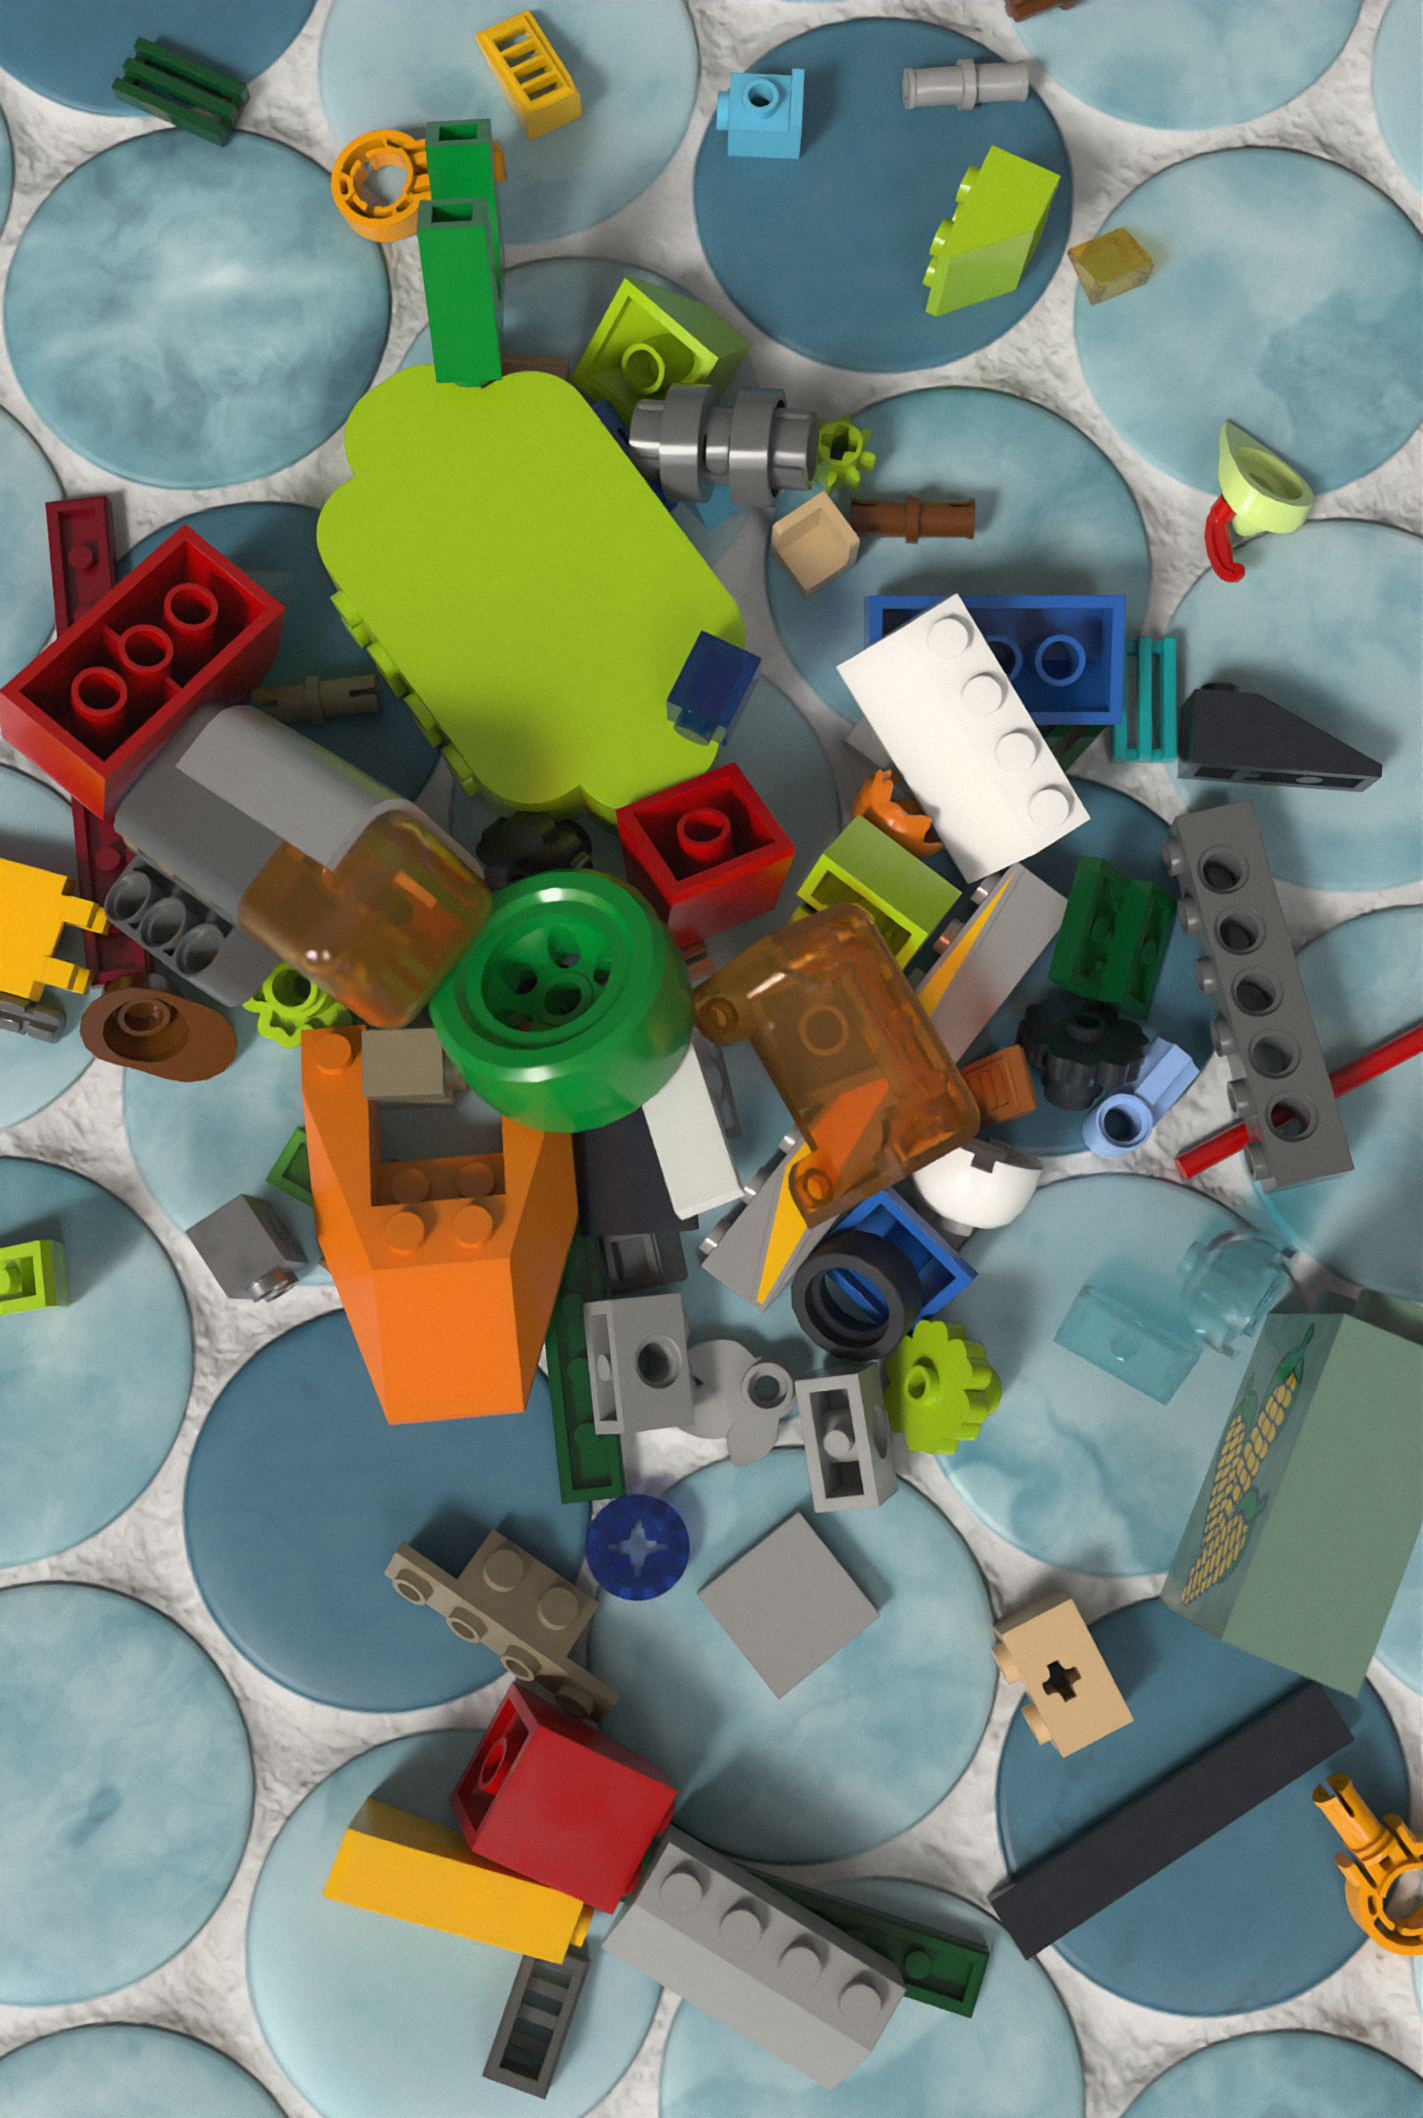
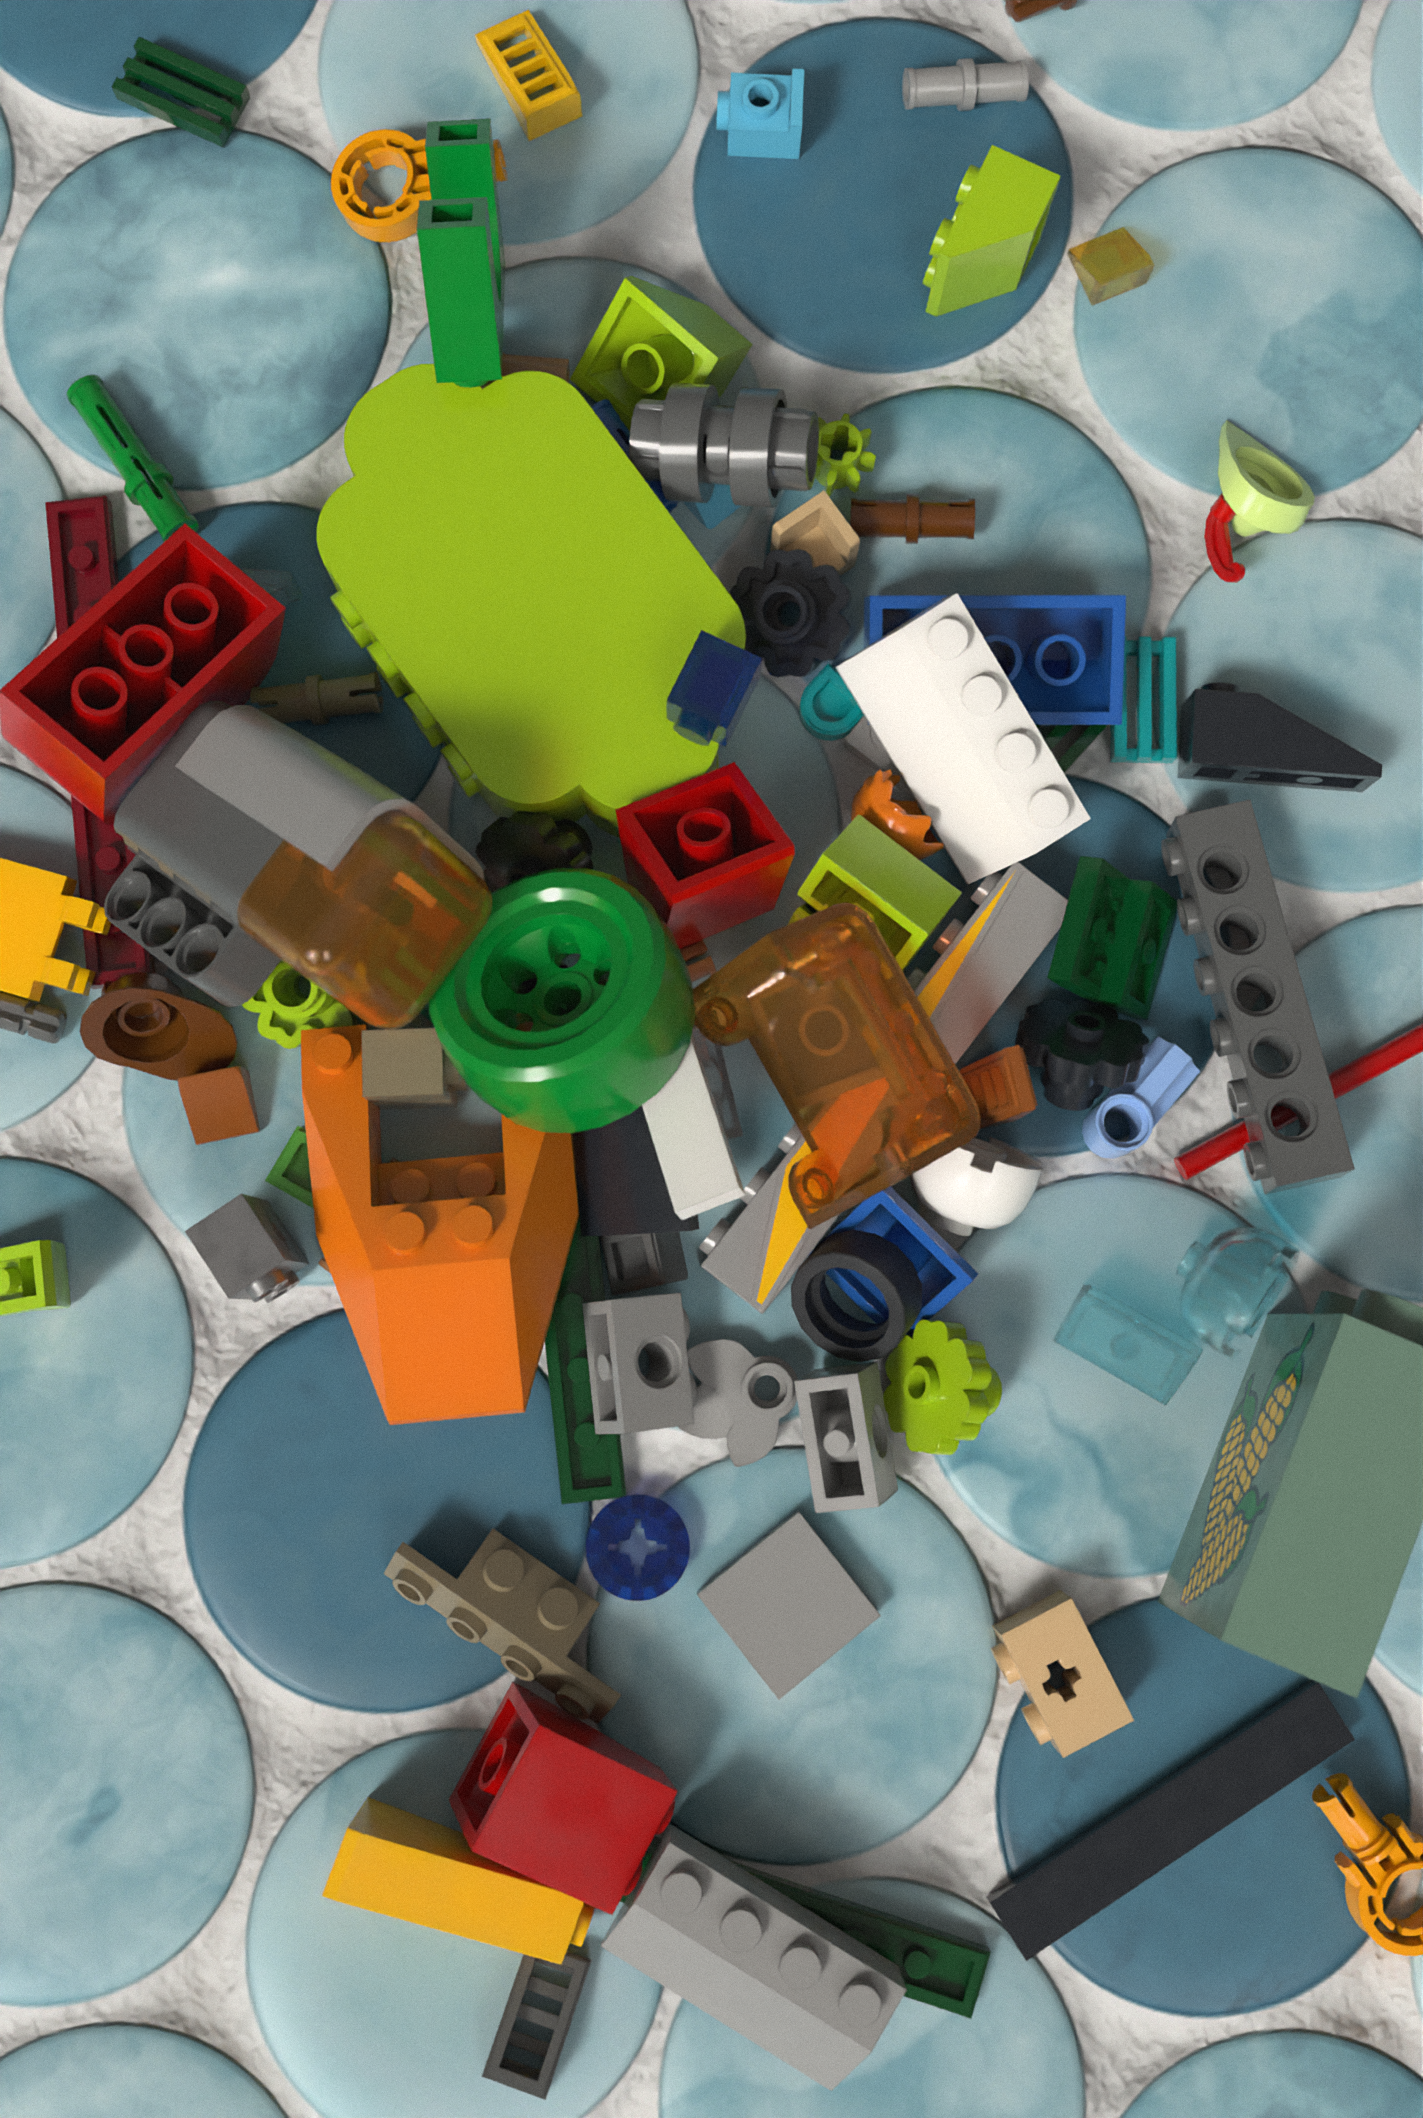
(96, 409): none -> green pin
(219, 1104): none -> dark orange slope
(821, 626): none -> black plant
(828, 706): none -> teal tile

